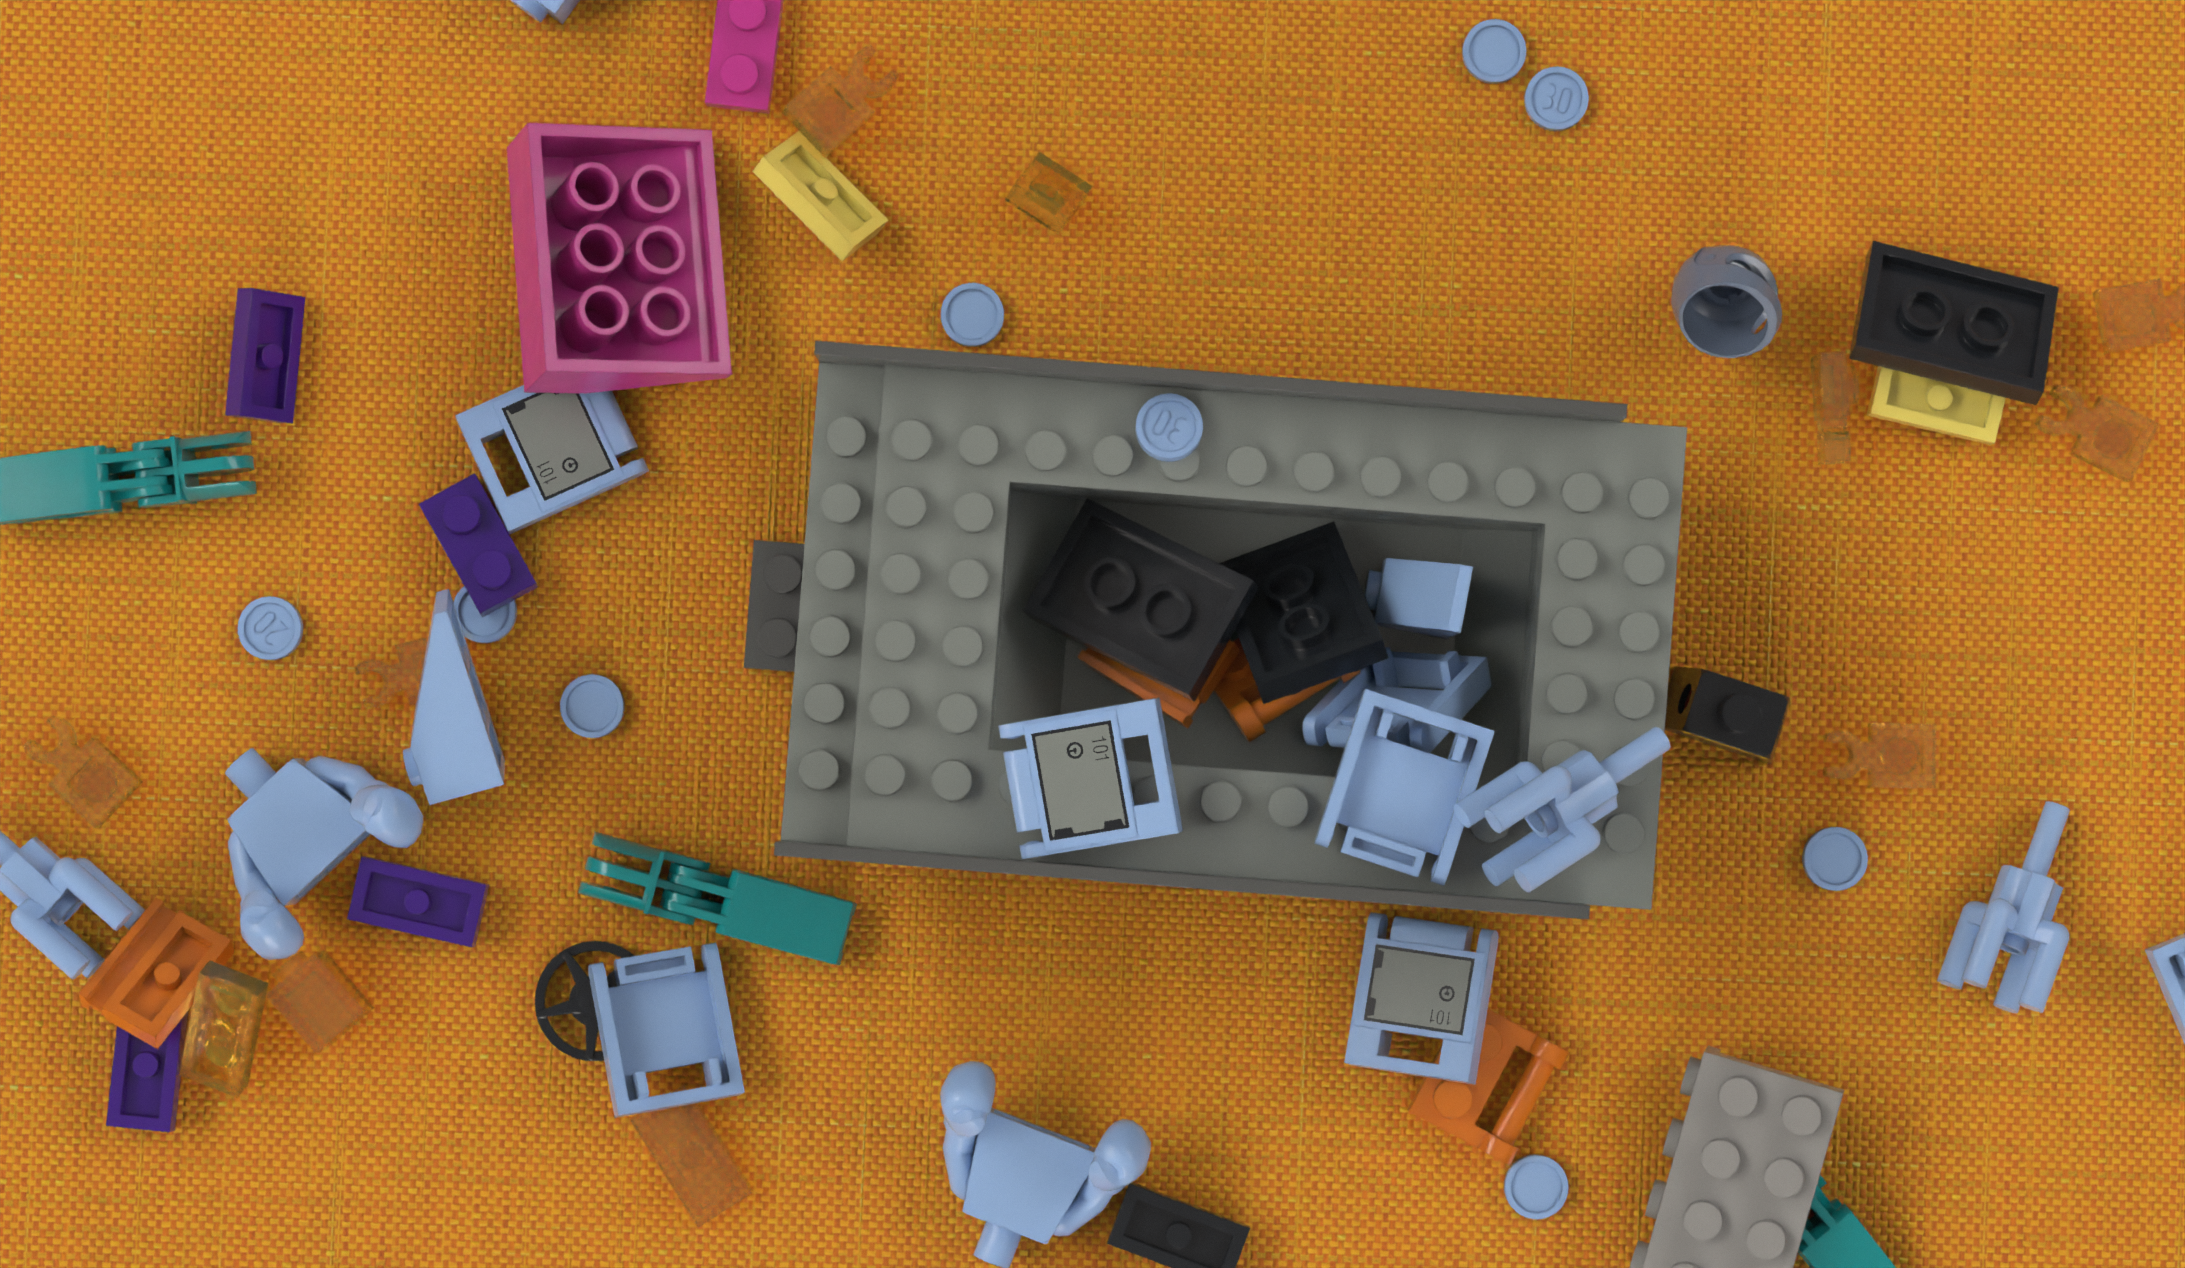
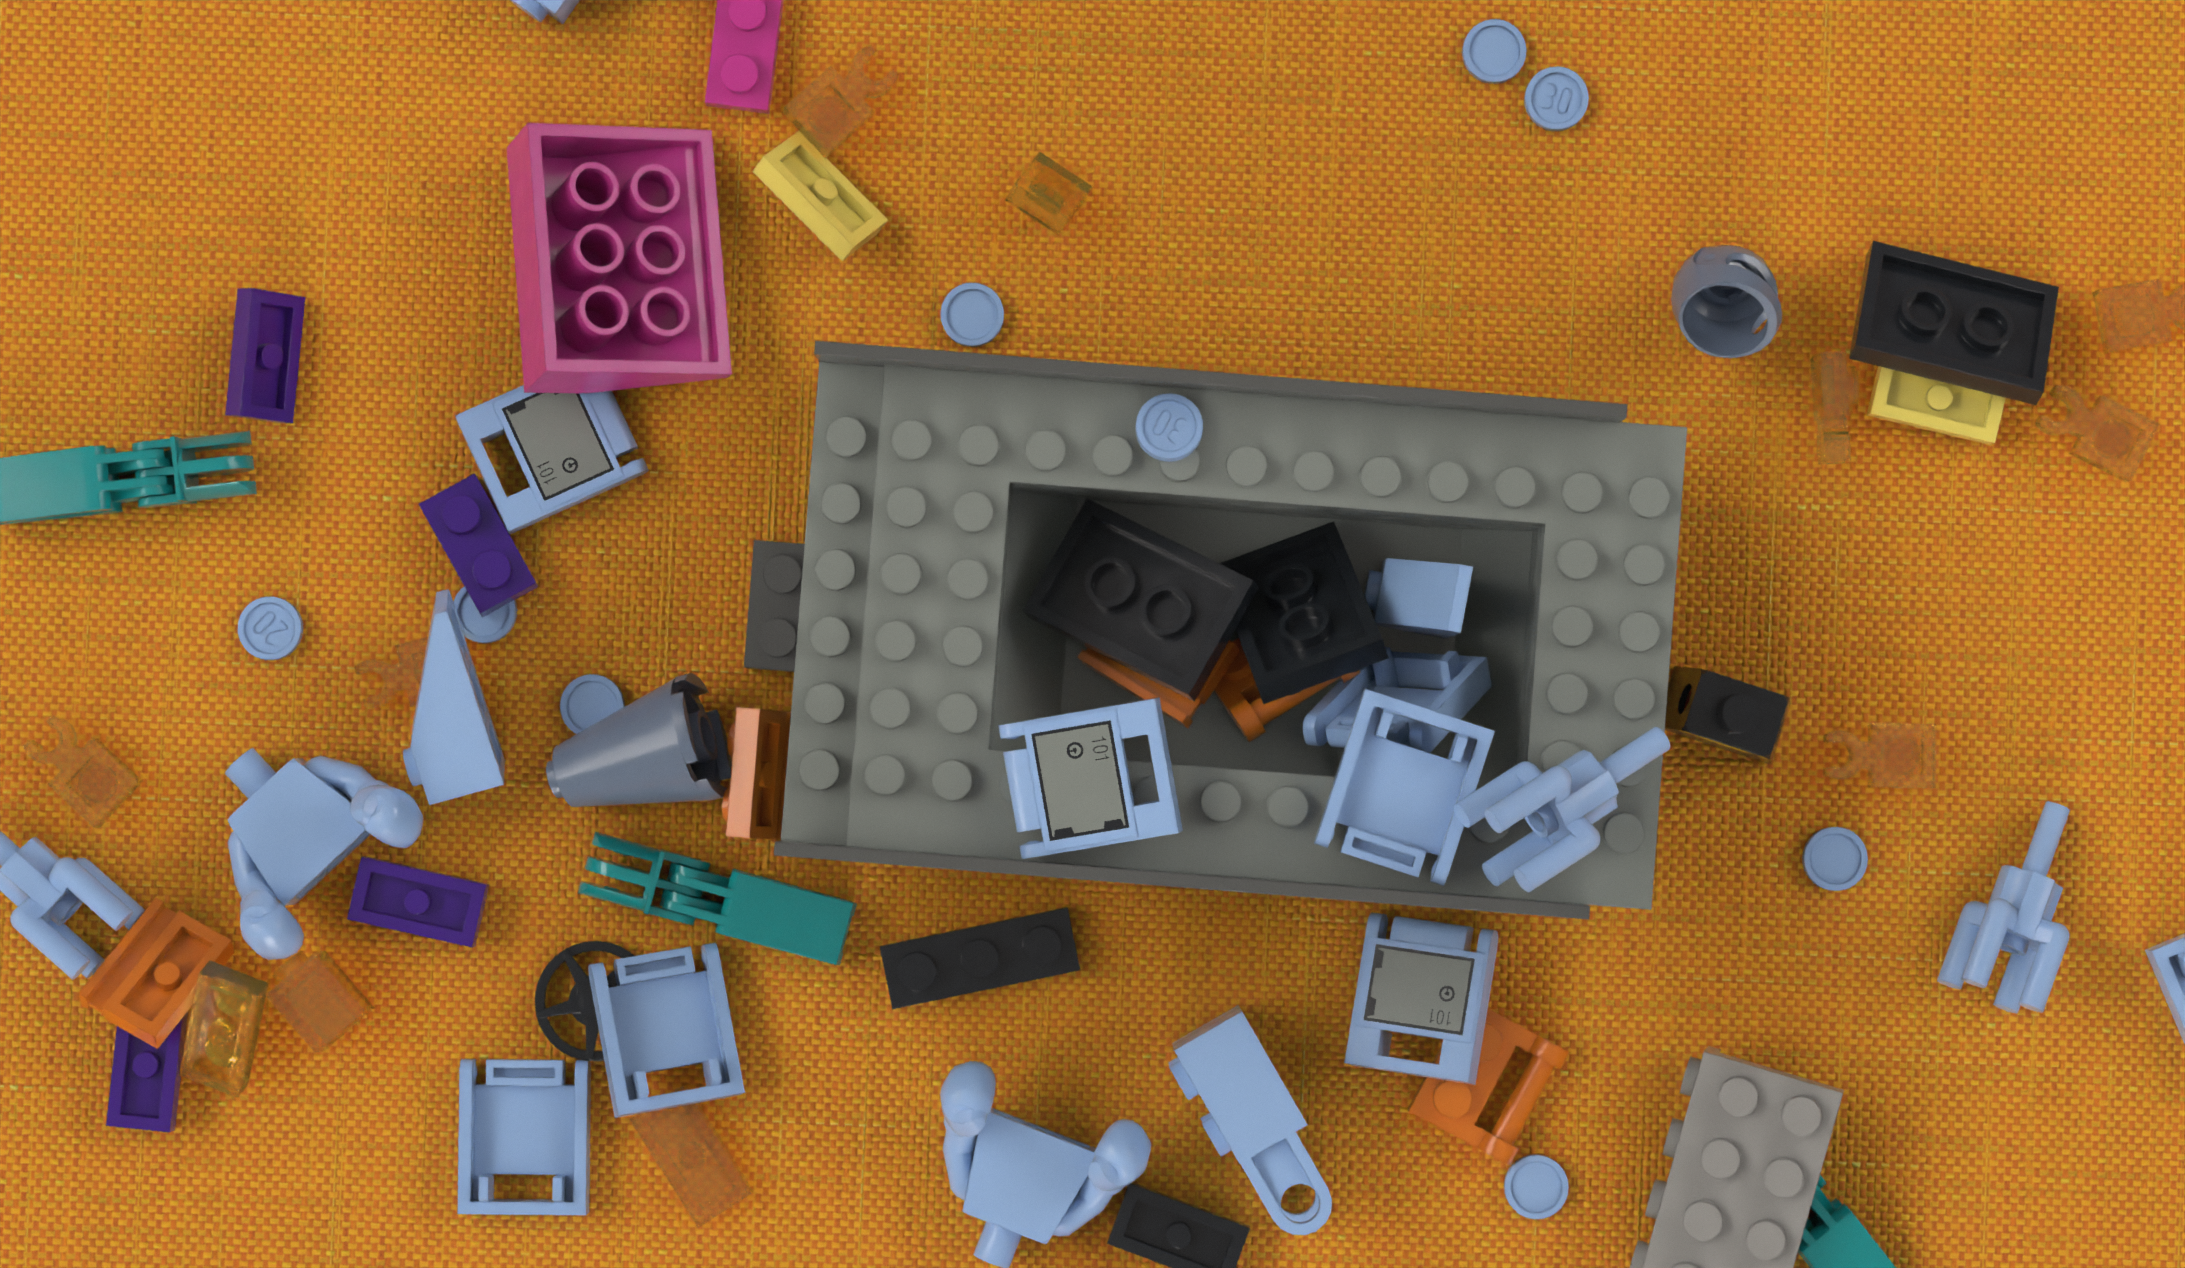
(524, 1126): none -> light blue container
(646, 752): none -> sand blue cone
(758, 773): none -> orange plate
(980, 958): none -> black plate
(1251, 1115): none -> light blue brick

